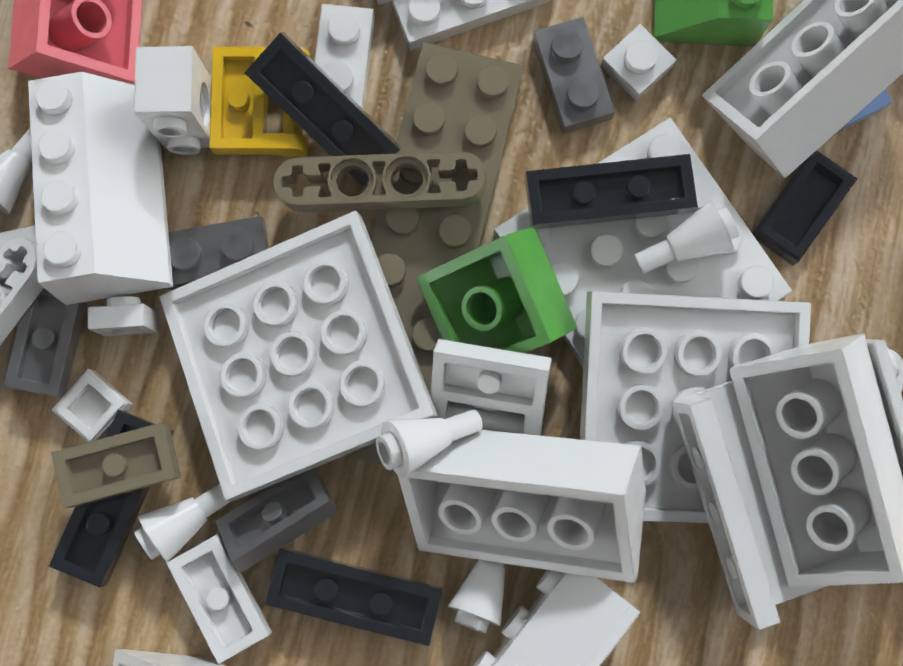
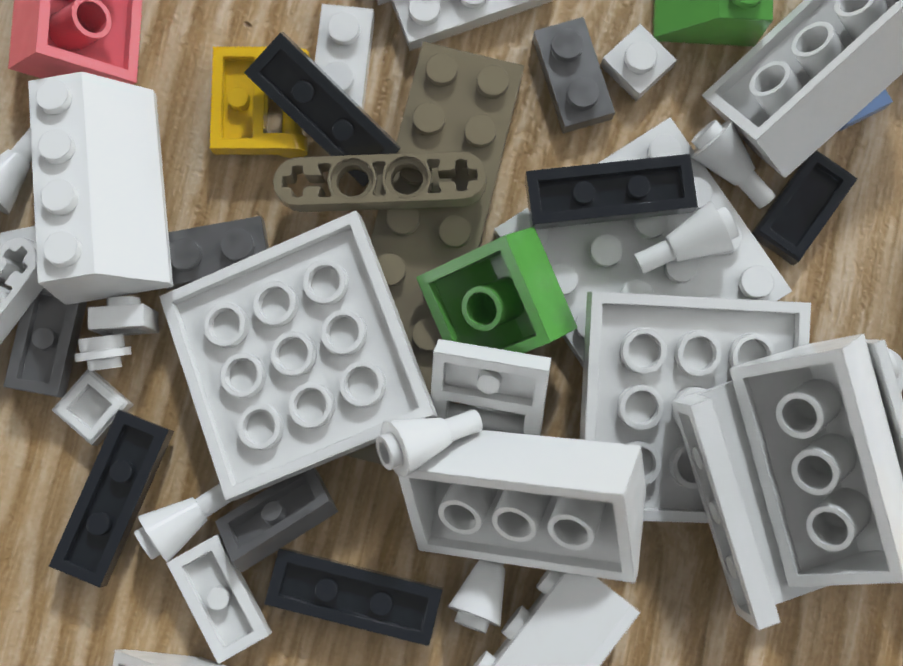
(102, 351): none -> white plate
(116, 465): dark tan plate -> none
(174, 97): white brick -> none
(724, 153): none -> white cone

